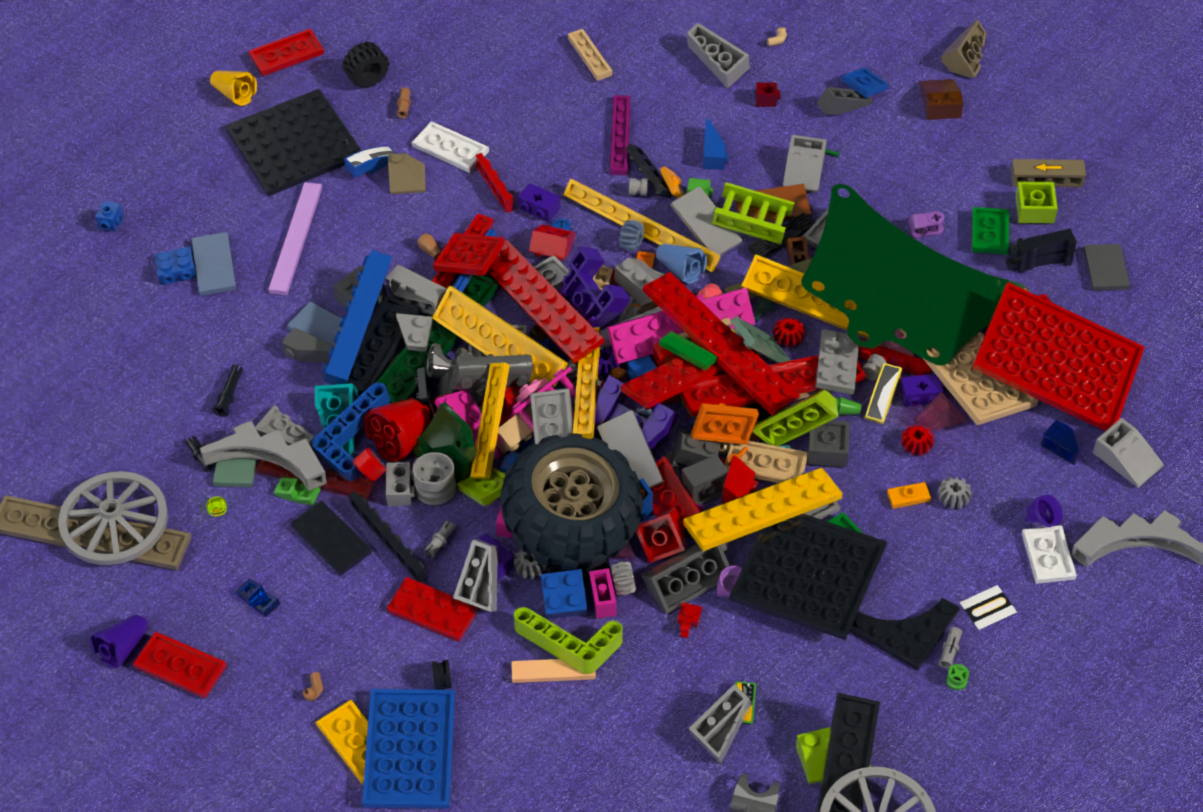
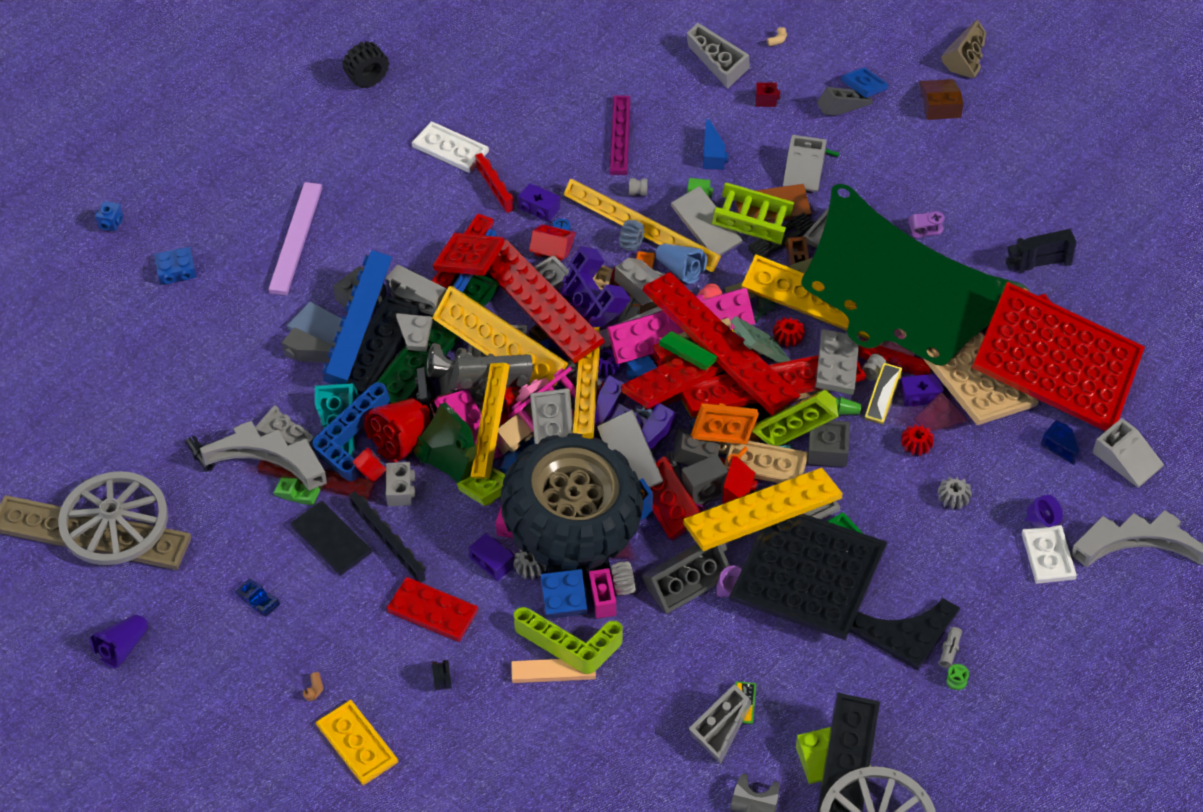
(180, 665): red plate -> none
(213, 264): sand blue tile -> none
(216, 506): clear neon green tile -> none
(226, 396): black pin -> none
(235, 85): yellow cone -> none
(235, 472): sand green tile -> none
(286, 52): red plate -> none
(293, 141): black plate -> none
(368, 160): slope -> none
(403, 102): medium nougat pin -> none
(406, 174): dark tan slope -> none
(409, 749): blue plate -> none
(429, 245): medium nougat cone -> none
(434, 478): light grey wheel -> none
(439, 539): light grey pin -> none
(479, 577): light grey wedge -> none
(590, 54): tan plate -> none
(619, 374): reddish brown plate -> none
(648, 168): black plate -> none
(662, 535): red slope -> none
(673, 182): light orange plate -> none
(688, 616): red plate -> none
(908, 495): light orange plate -> none
(988, 607): sticker -> none
(990, 230): green plate -> none
(1036, 202): lime brick -> none
(1061, 172): dark tan brick -> none
(1106, 267): dark grey tile -> none

